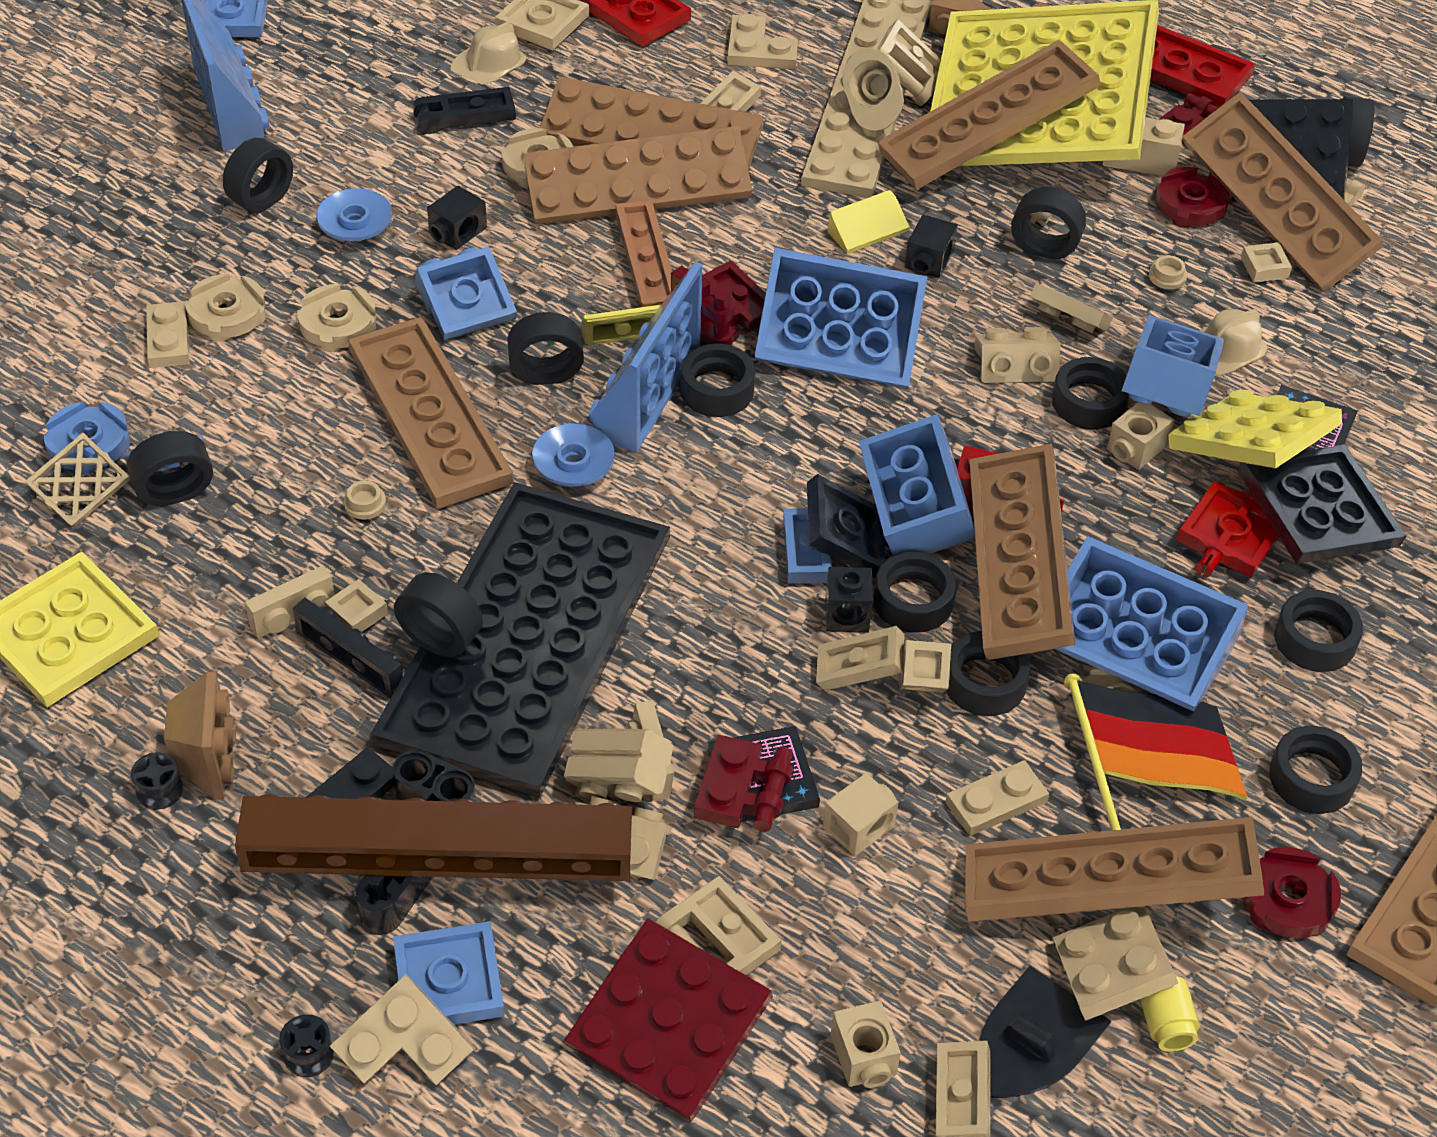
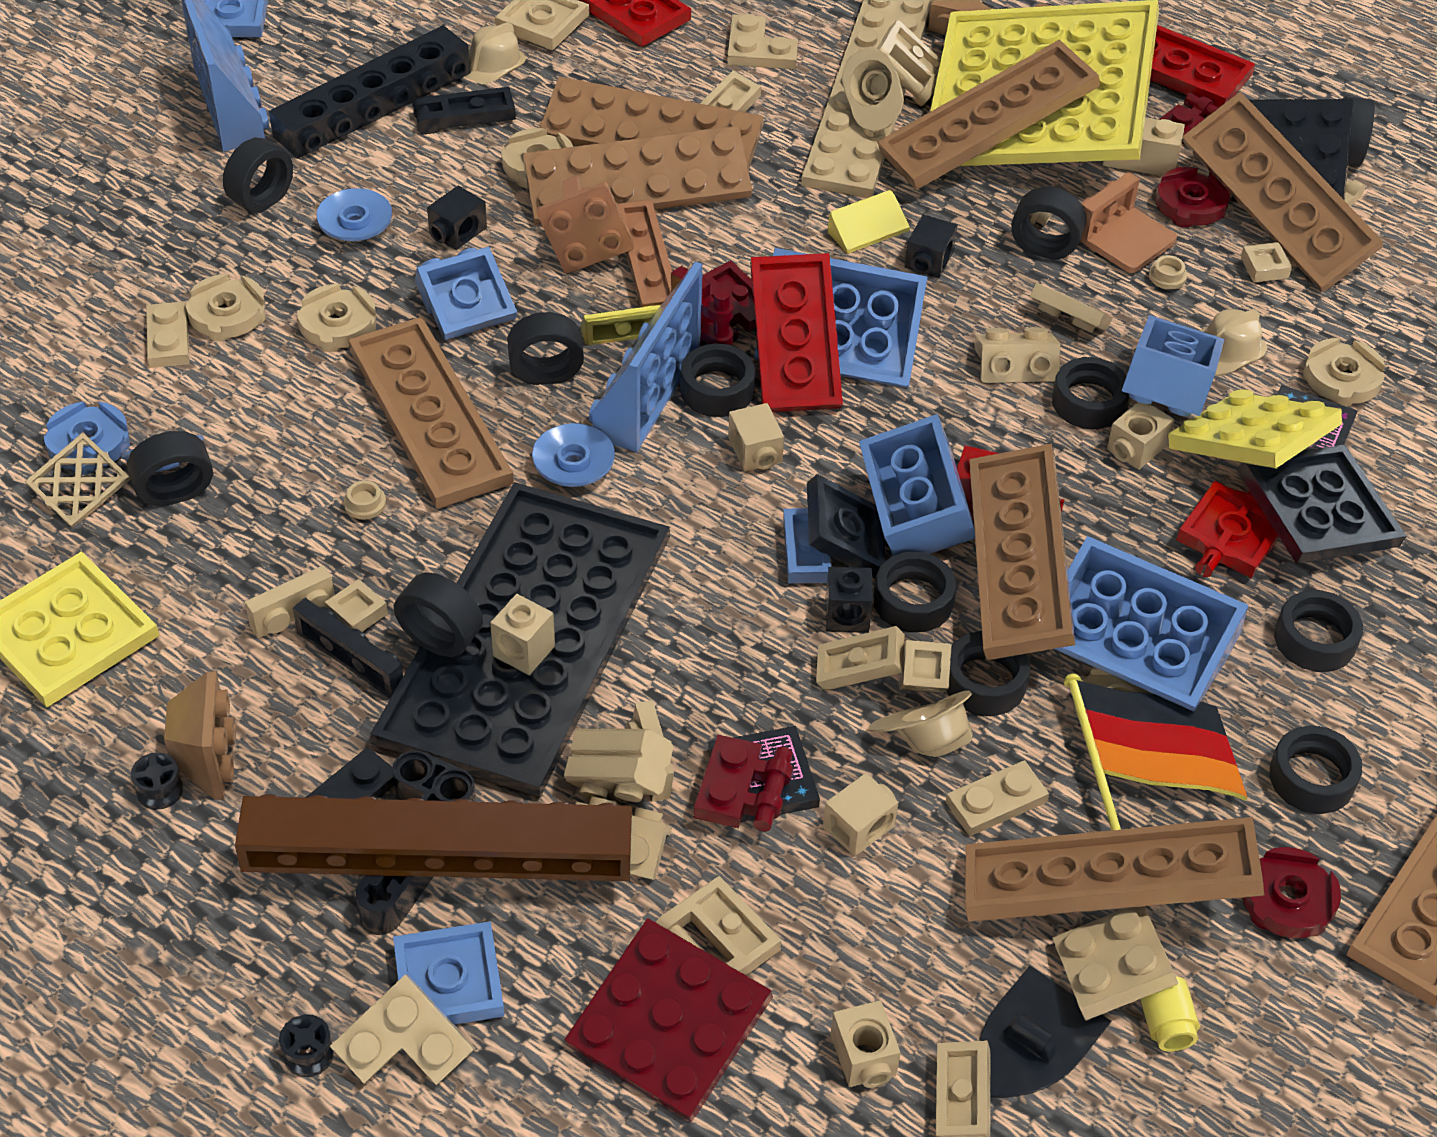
(370, 91): none -> black brick
(523, 634): none -> tan brick
(584, 225): none -> nougat bracket
(756, 437): none -> tan brick
(796, 332): none -> red plate
(933, 727): none -> tan piece
(1122, 231): none -> nougat bracket
(1343, 387): none -> tan plate

